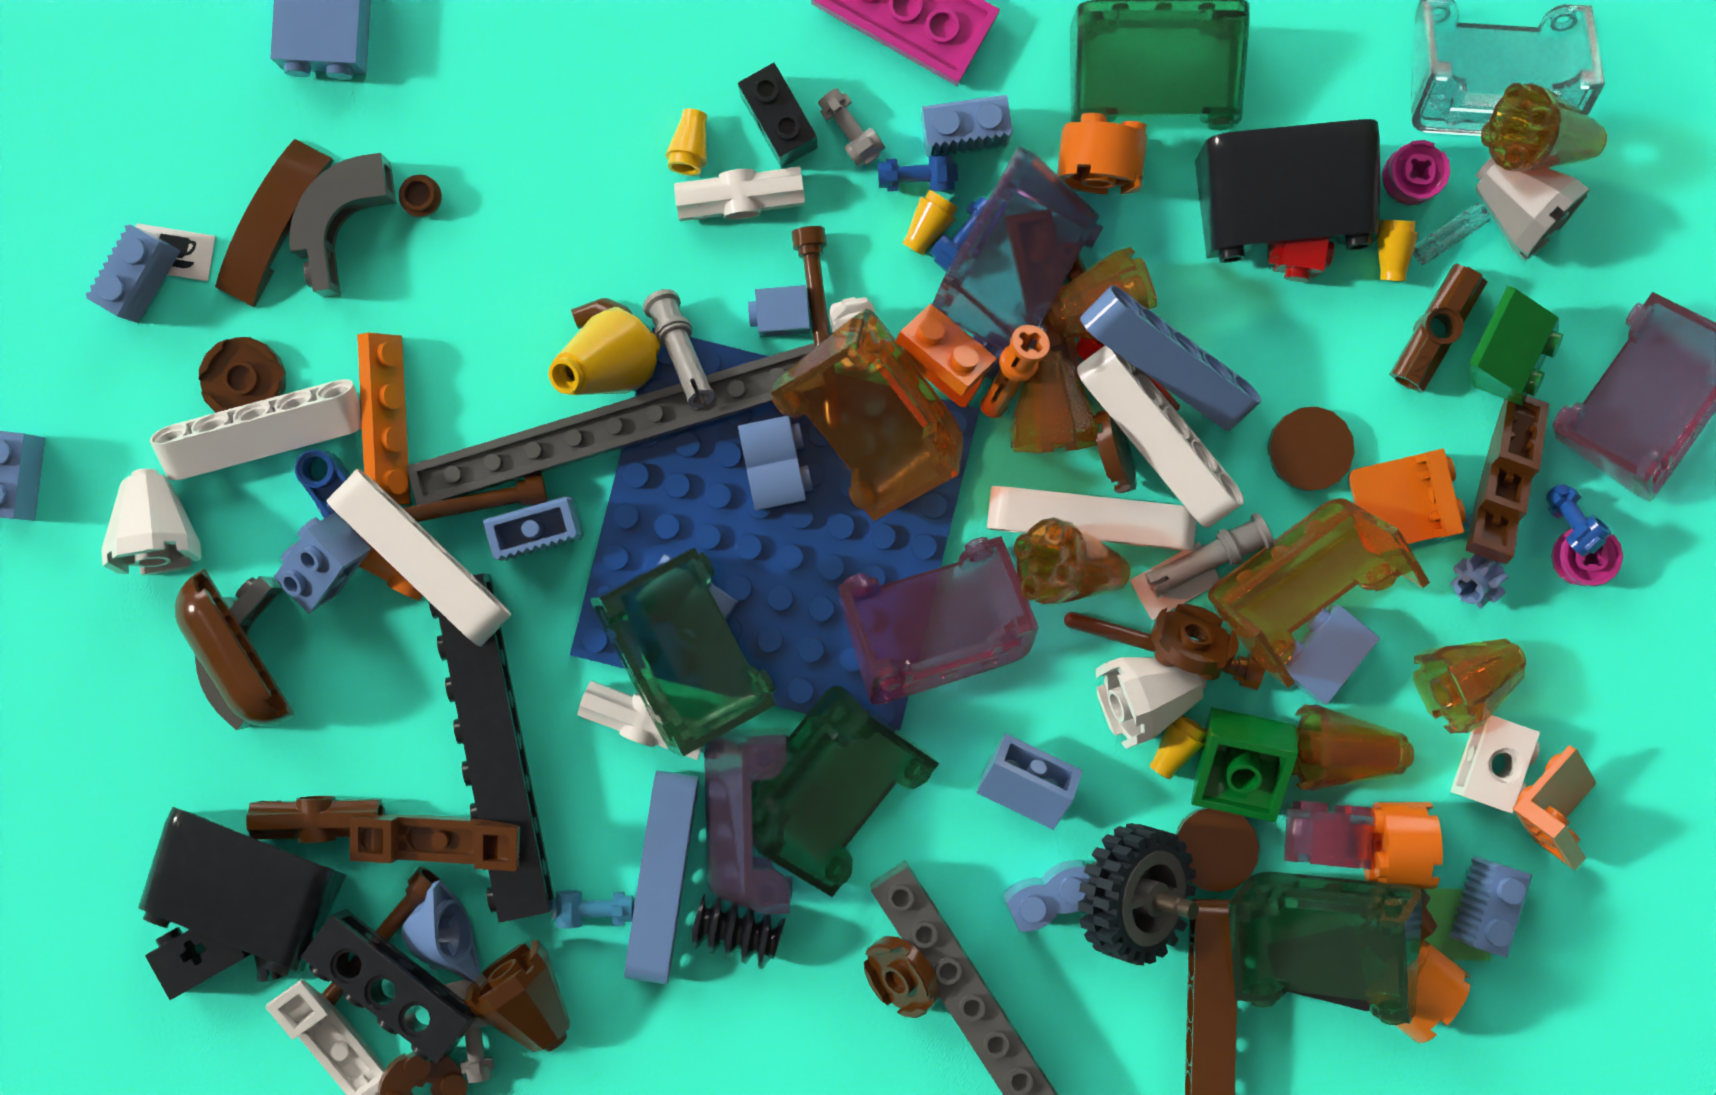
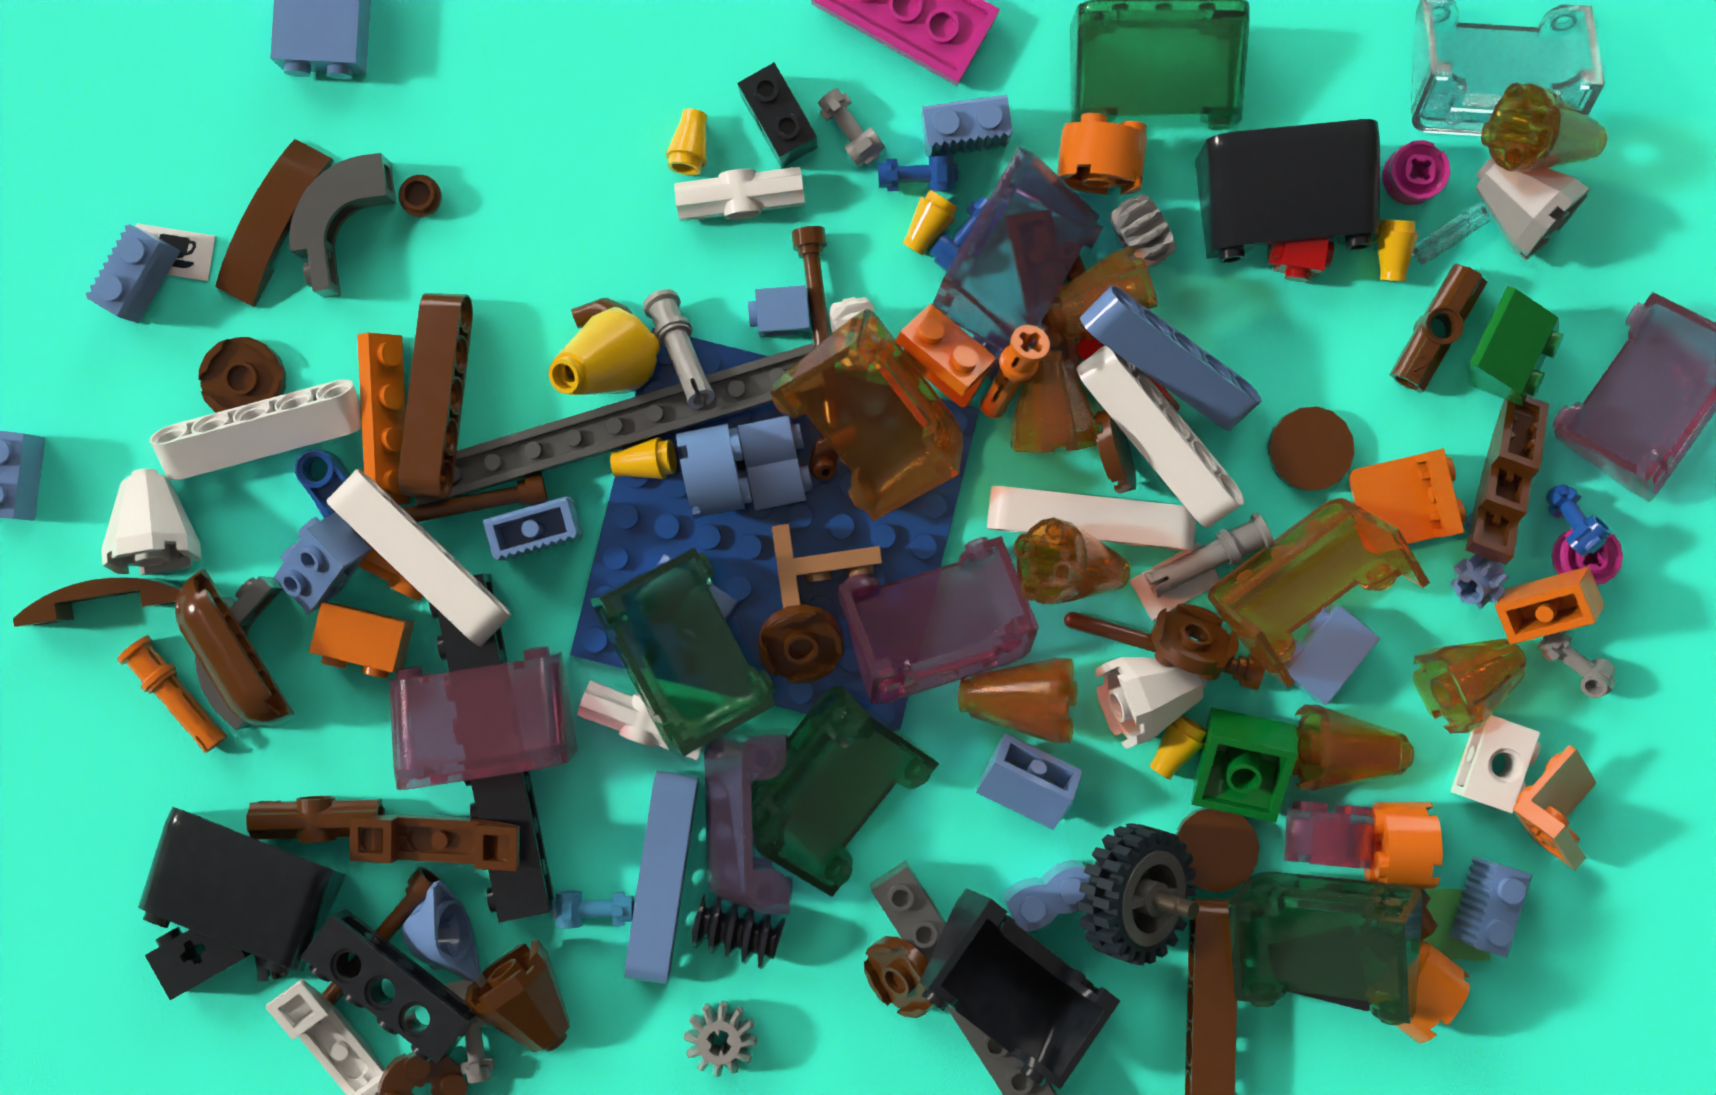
(58, 604): none -> reddish brown slope
(161, 680): none -> orange pin
(361, 638): none -> orange brick
(435, 395): none -> reddish brown beam
(480, 720): none -> clear pink windscreen
(645, 460): none -> yellow cone
(703, 1036): none -> light grey gear
(712, 470): none -> medium blue brick
(800, 643): none -> reddish brown tile
(817, 566): none -> medium nougat bracket
(823, 460): none -> reddish brown arm
(1015, 990): none -> black windscreen
(1024, 698): none -> clear orange cone
(1143, 229): none -> light grey gear
(1550, 605): none -> orange brick
(1596, 674): none -> light grey bar

